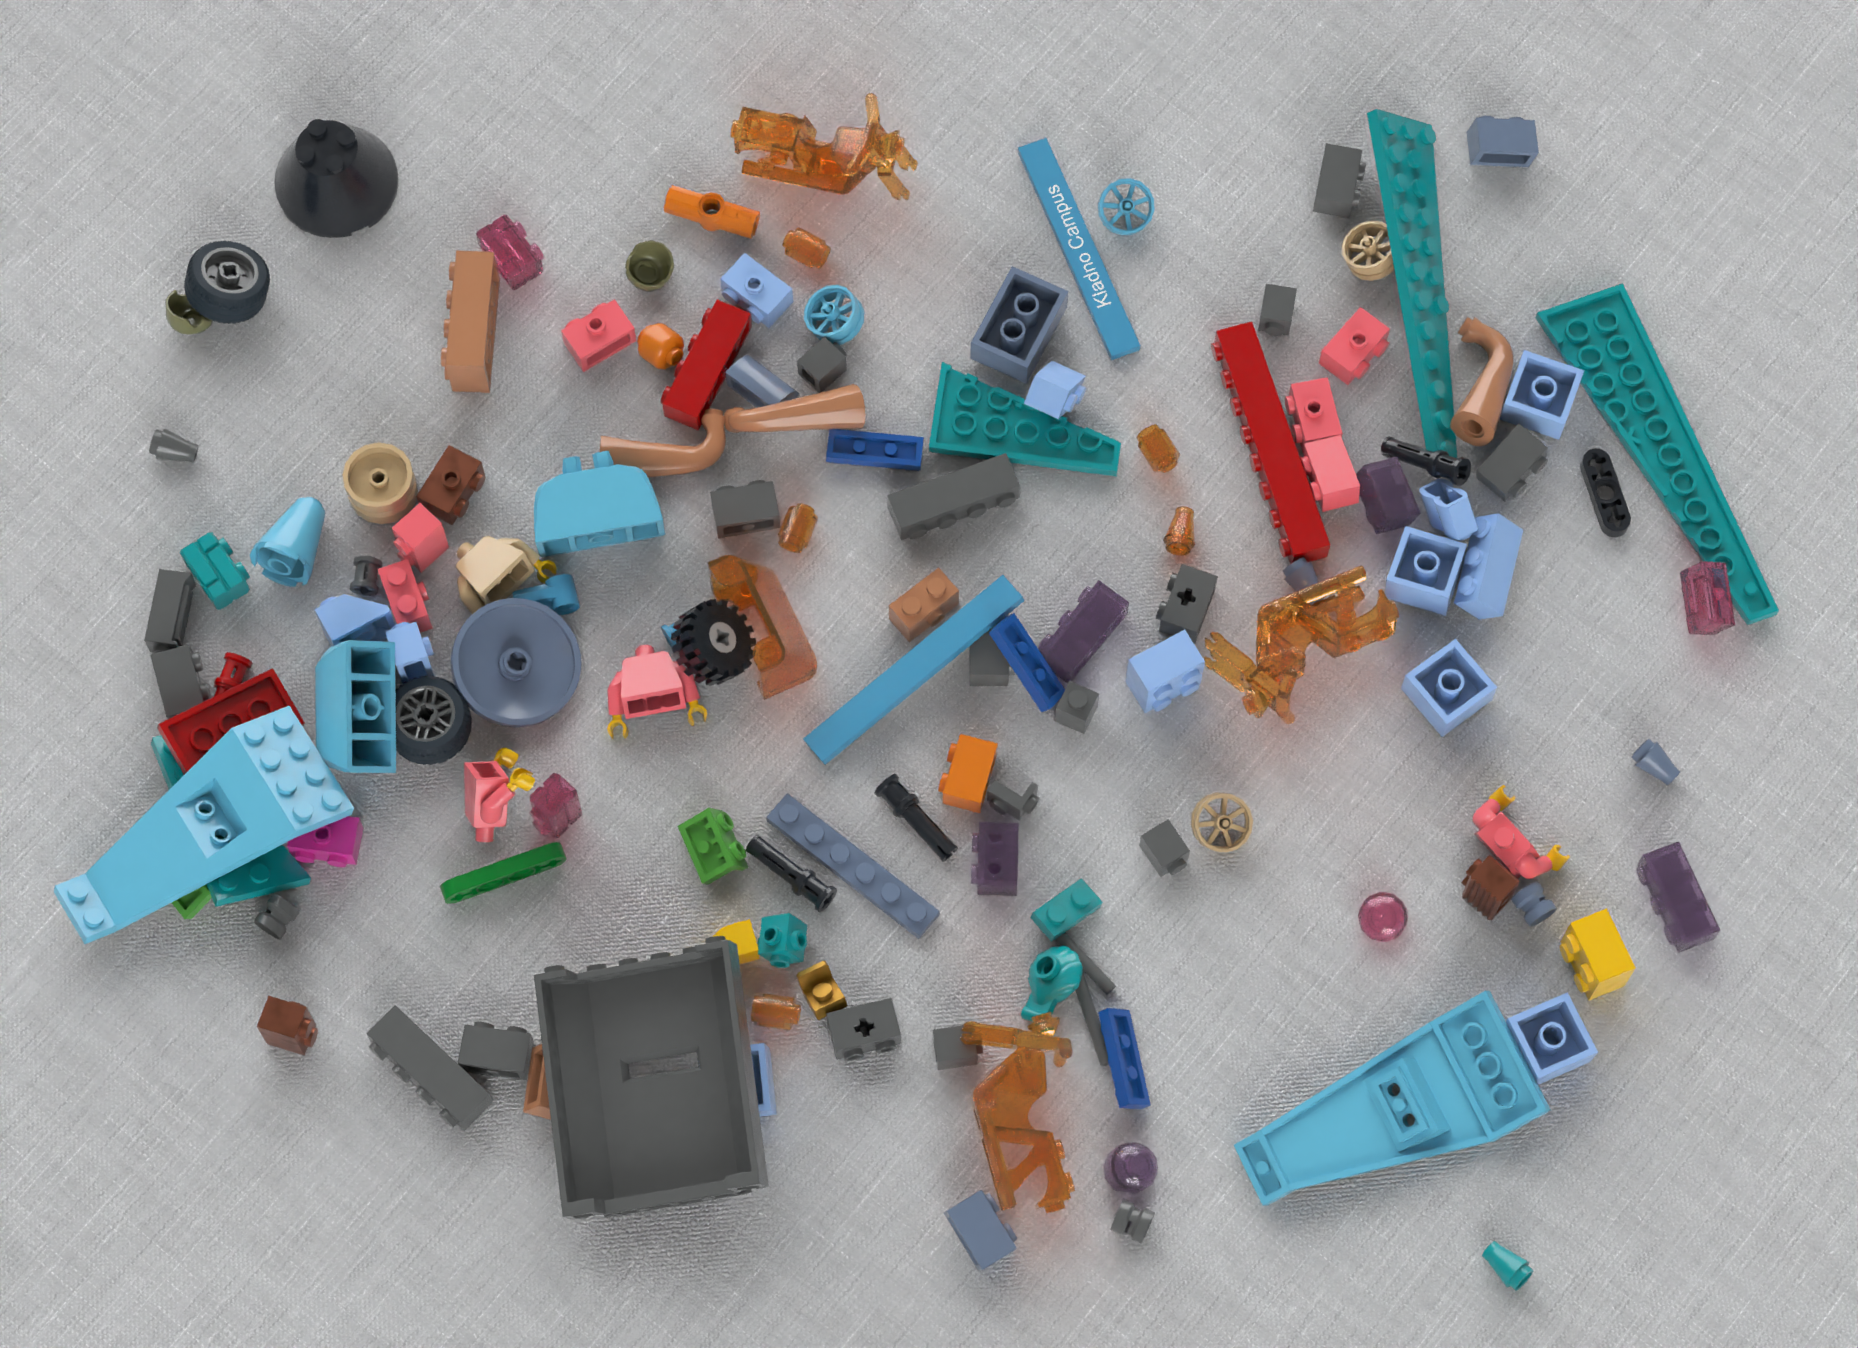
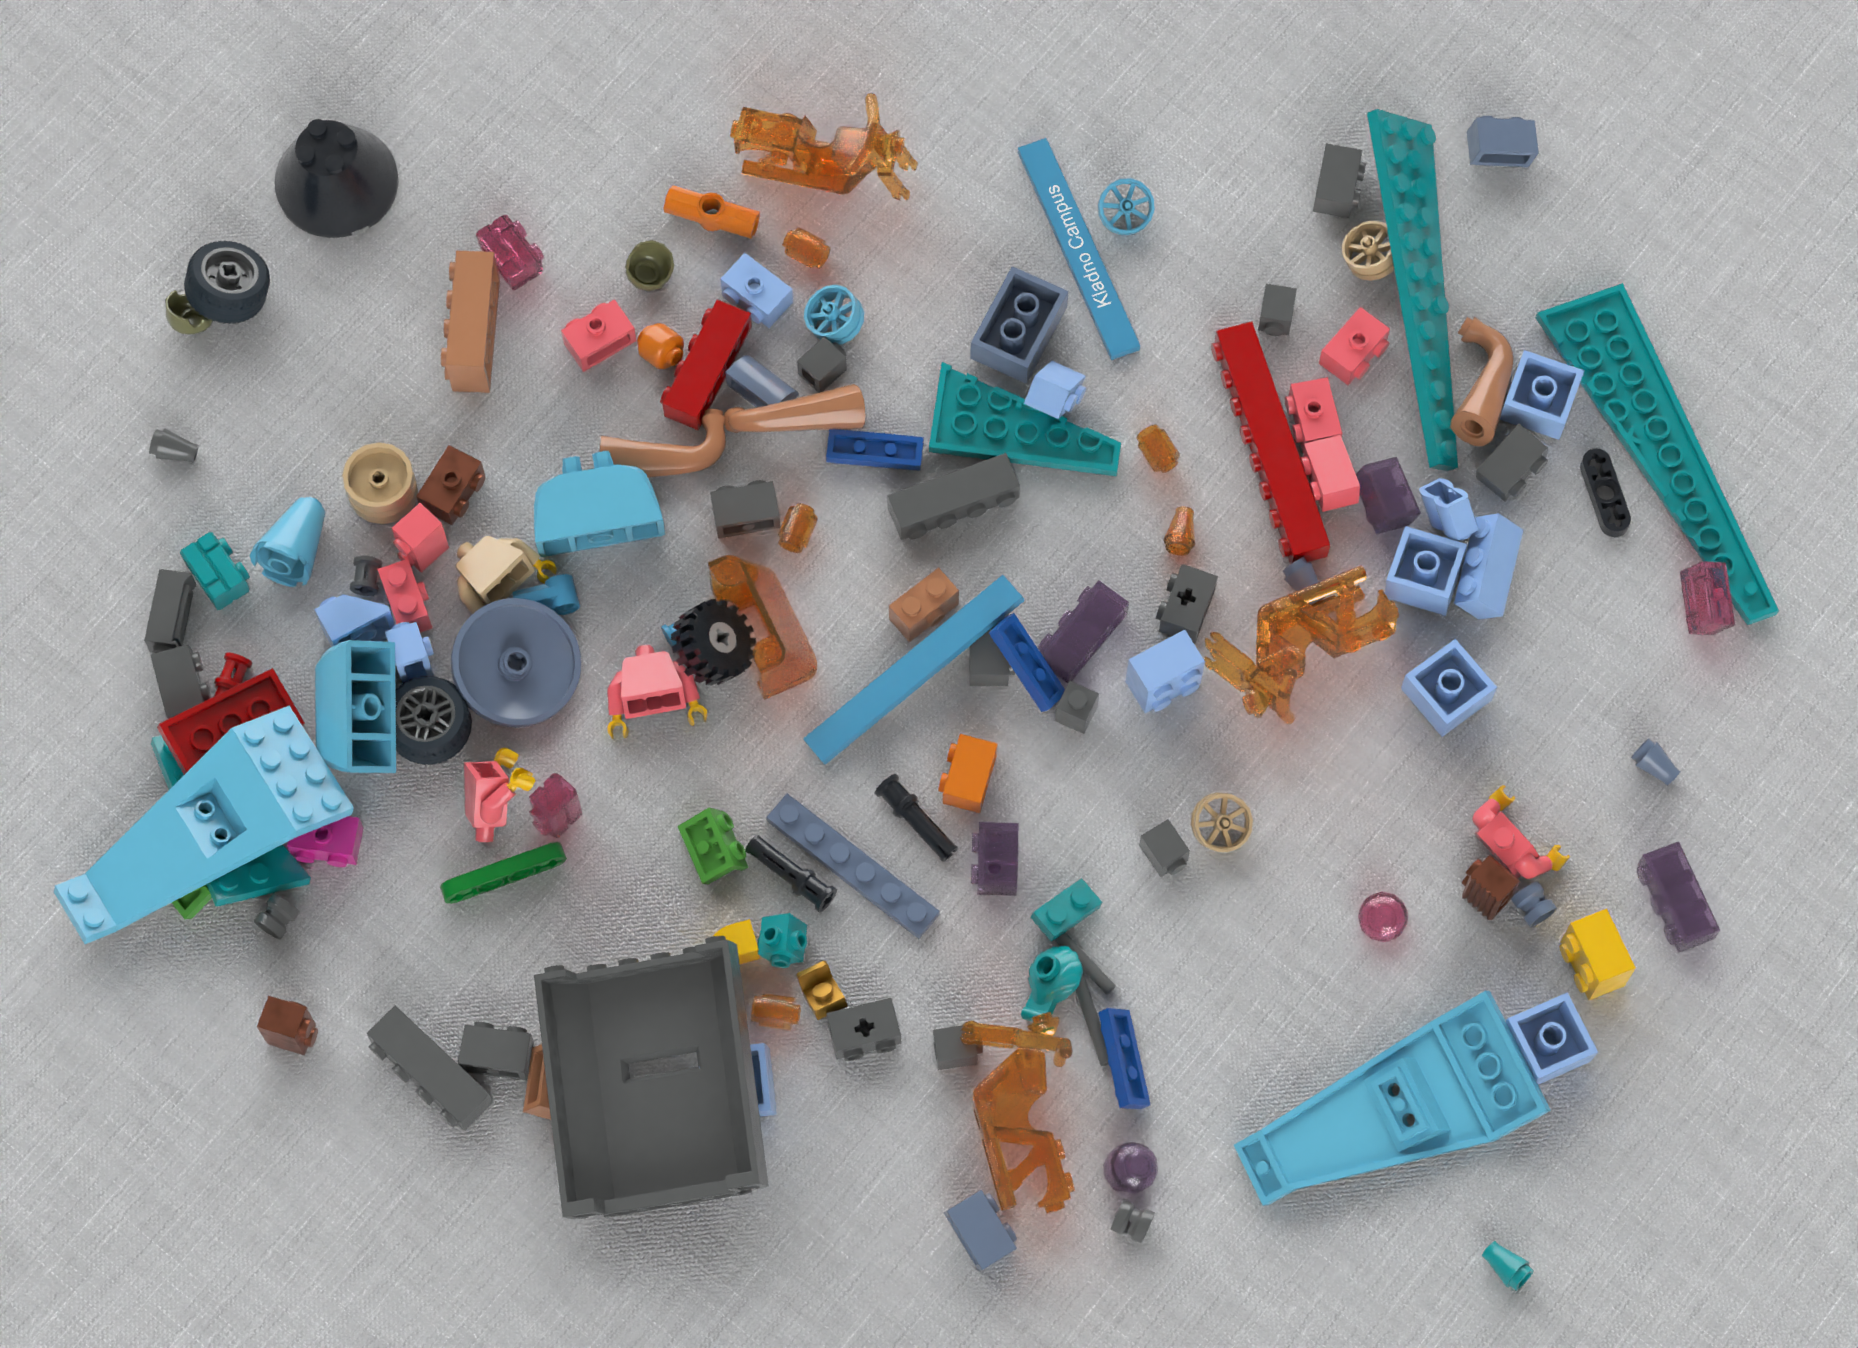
(1007, 801): dark grey bracket -> none
(1436, 463): black pin -> none

